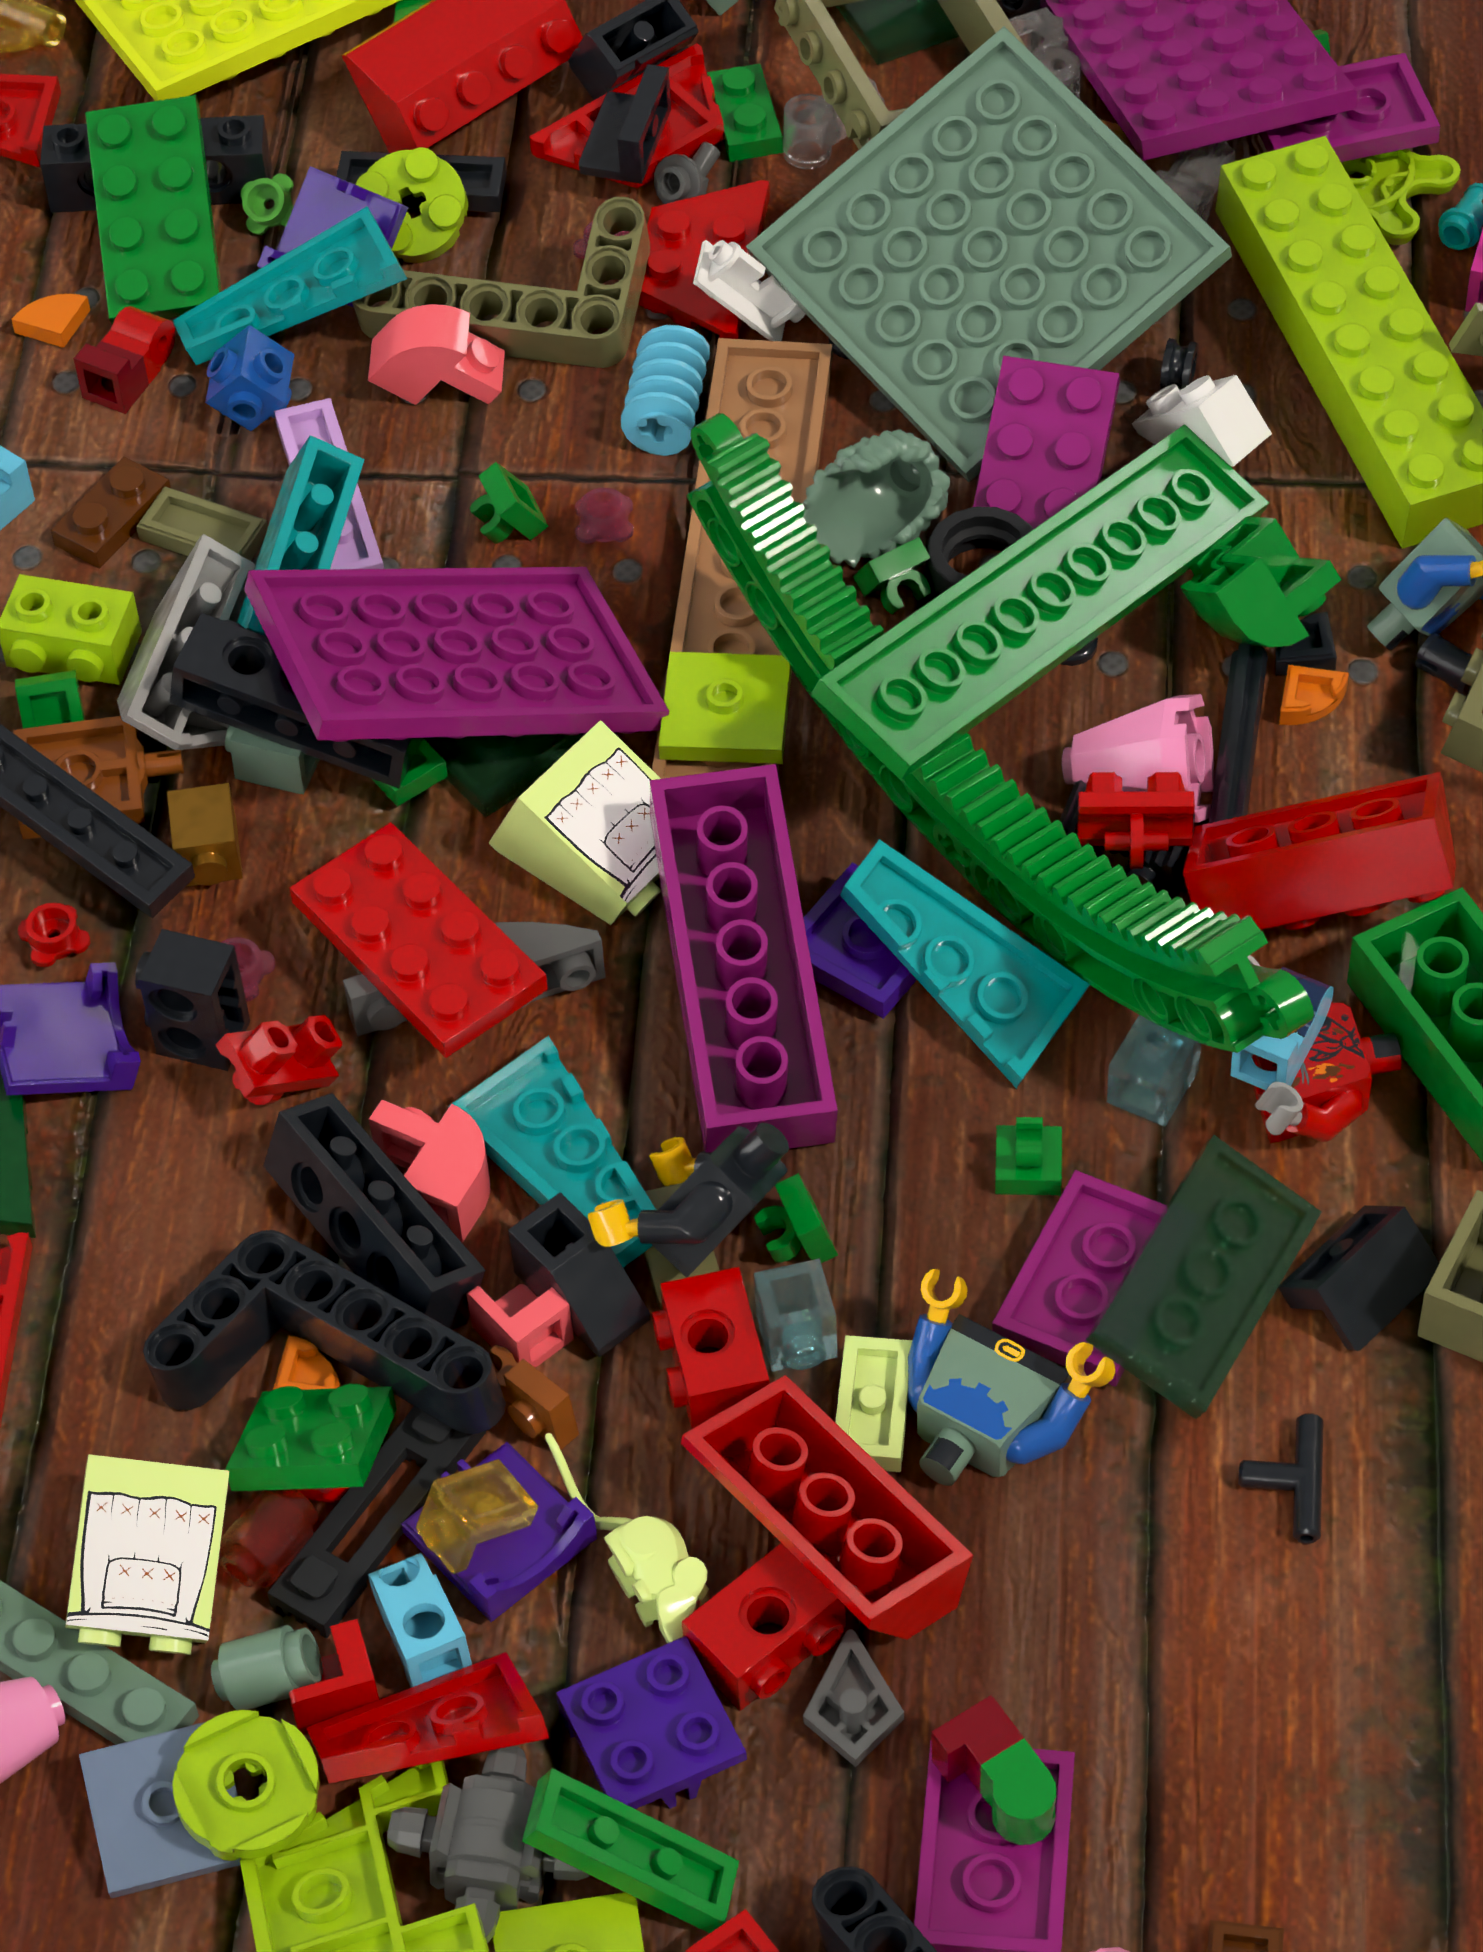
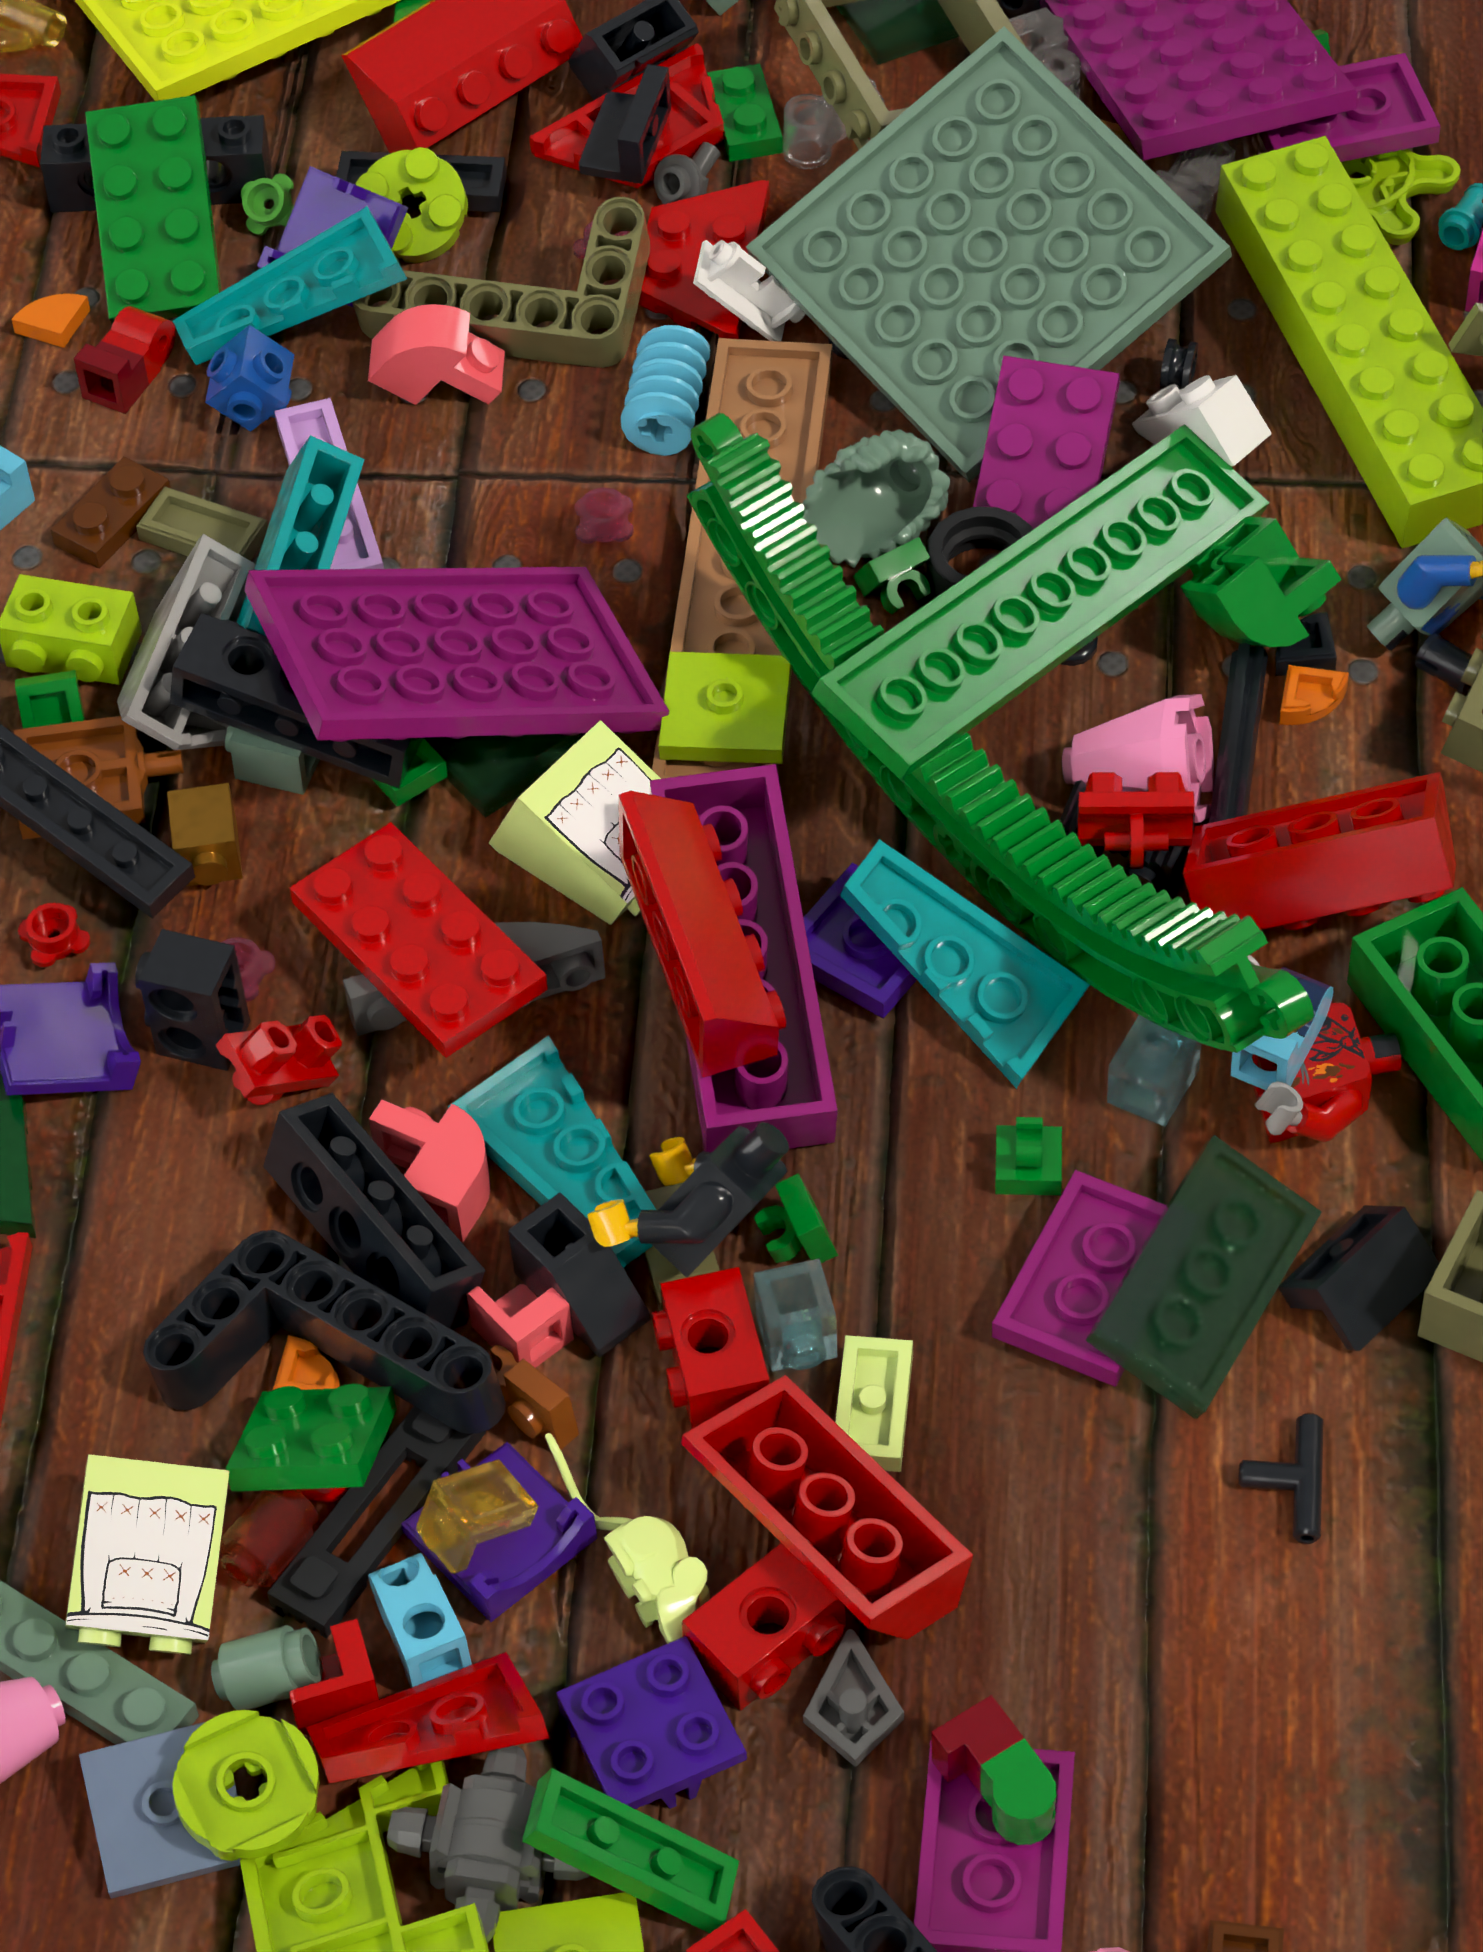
(509, 504): green tile -> none
(698, 933): none -> red slope
(987, 1396): torso -> none

